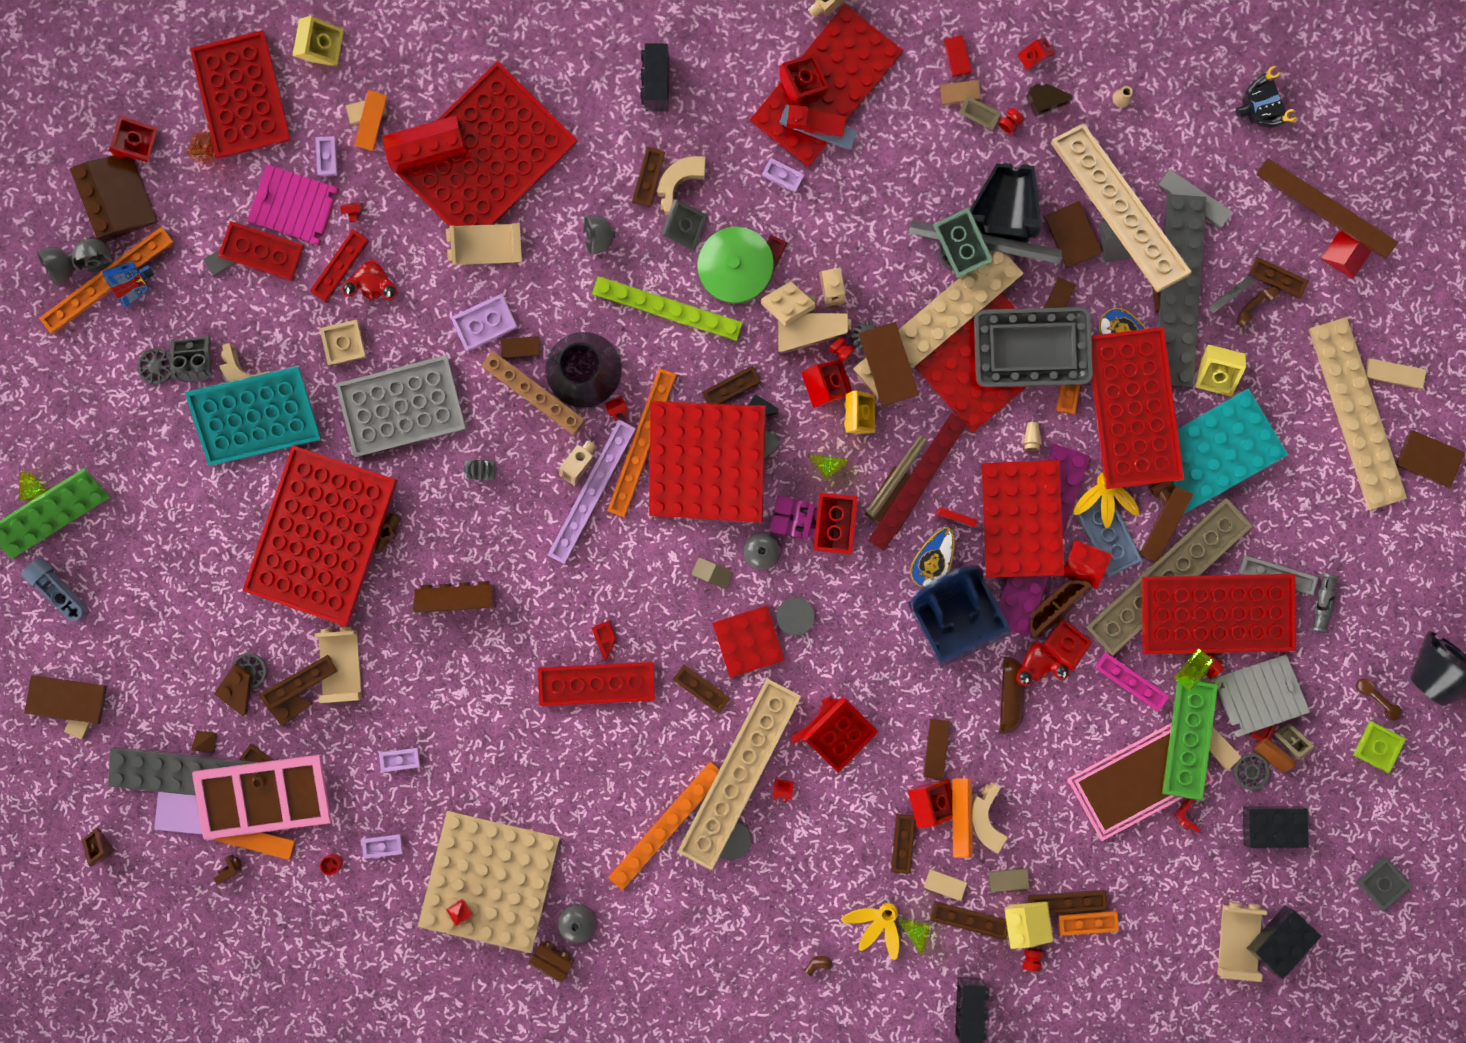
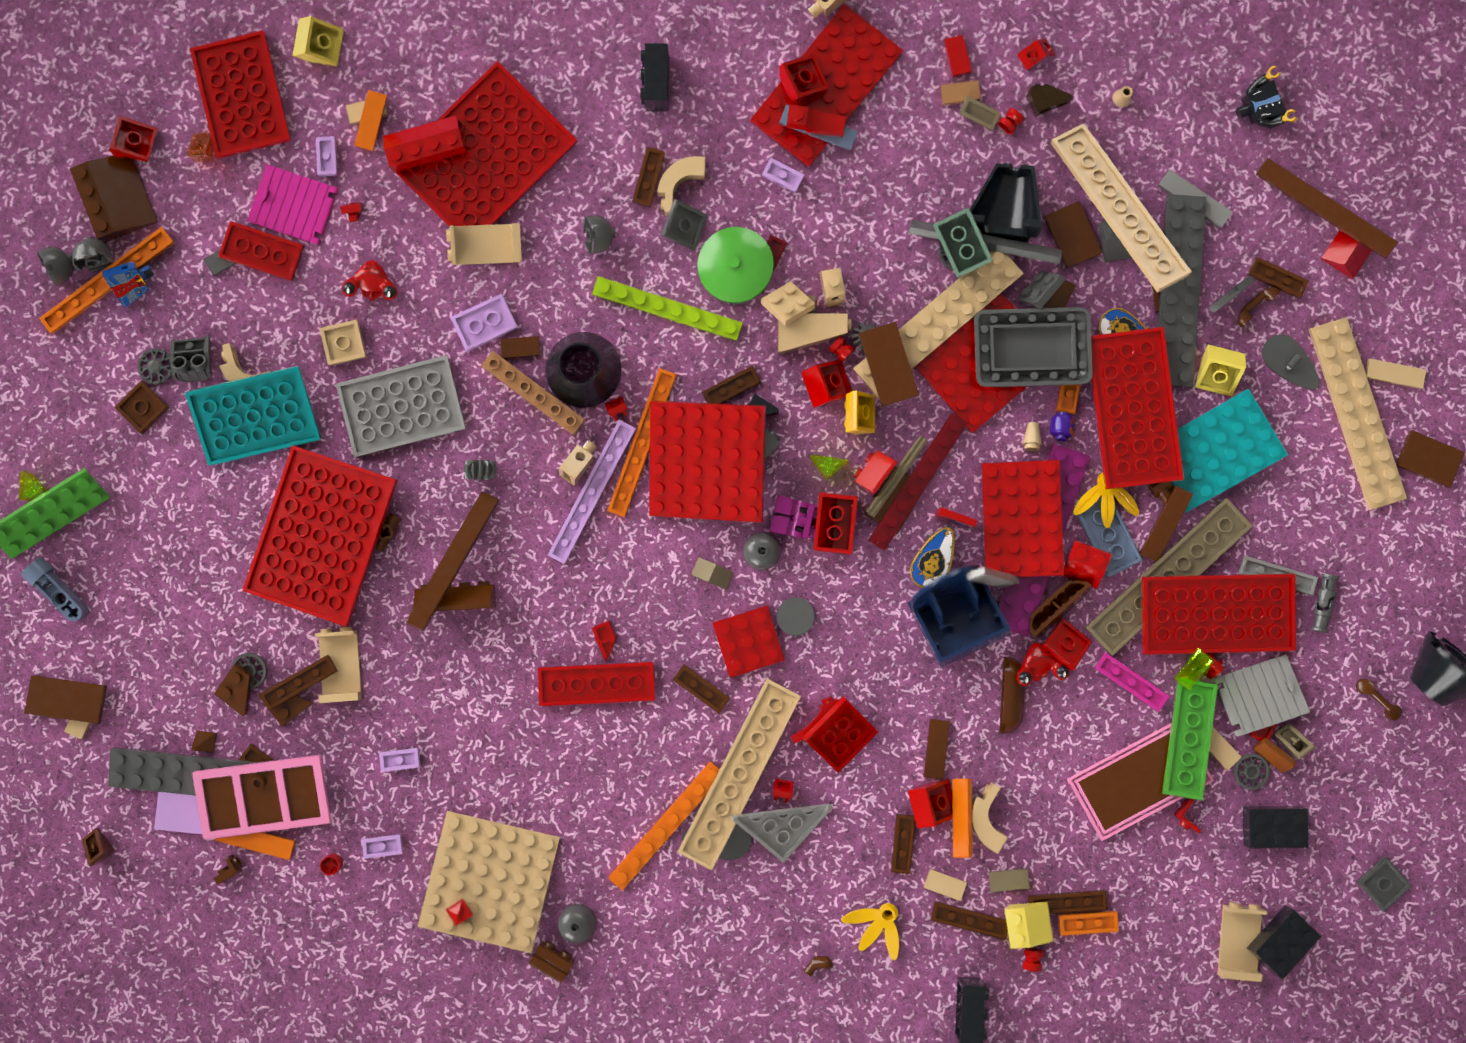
(142, 407): none -> reddish brown tile
(339, 265): red tile -> none
(452, 561): none -> reddish brown tile
(782, 829): none -> light grey tile
(874, 472): none -> slope
(916, 931): clear neon green slope -> none
(992, 577): none -> light grey tile
(1041, 289): none -> dark grey plate
(1062, 426): none -> dark purple head
(1290, 361): none -> dark grey shield
(1379, 747): lime tile -> none

